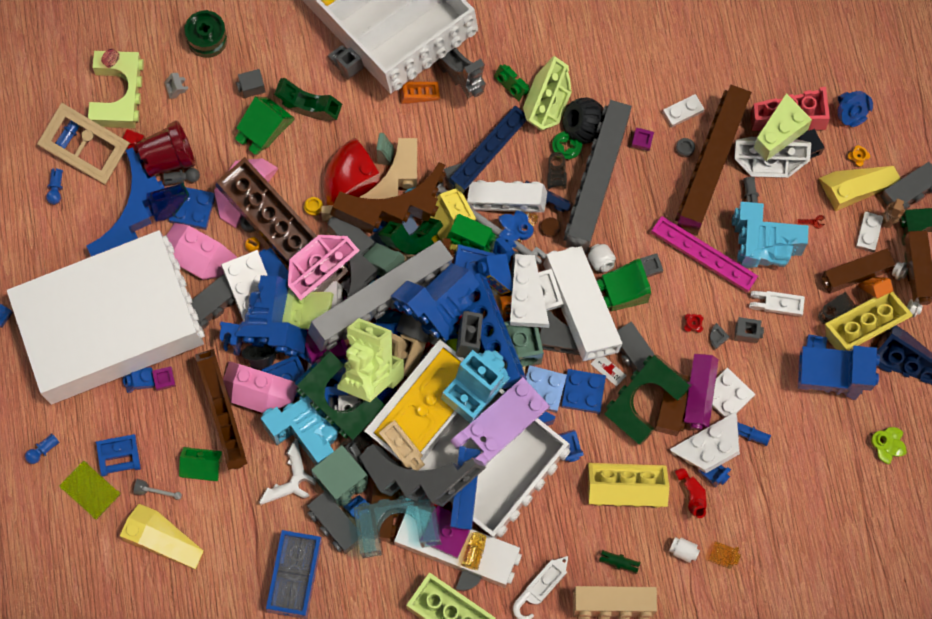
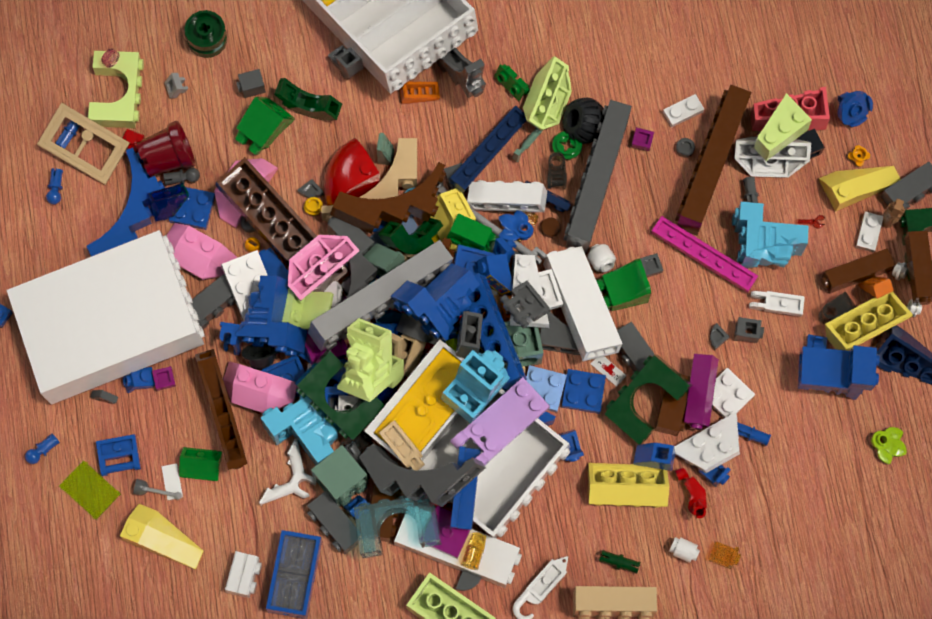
(101, 394): none -> dark grey tile
(171, 479): none -> white sticker
(243, 574): none -> white brick
(310, 190): none -> dark grey tile
(526, 144): none -> sand green piece
(529, 300): none -> dark grey plate
(655, 456): none -> blue slope
(693, 318): red plate -> none

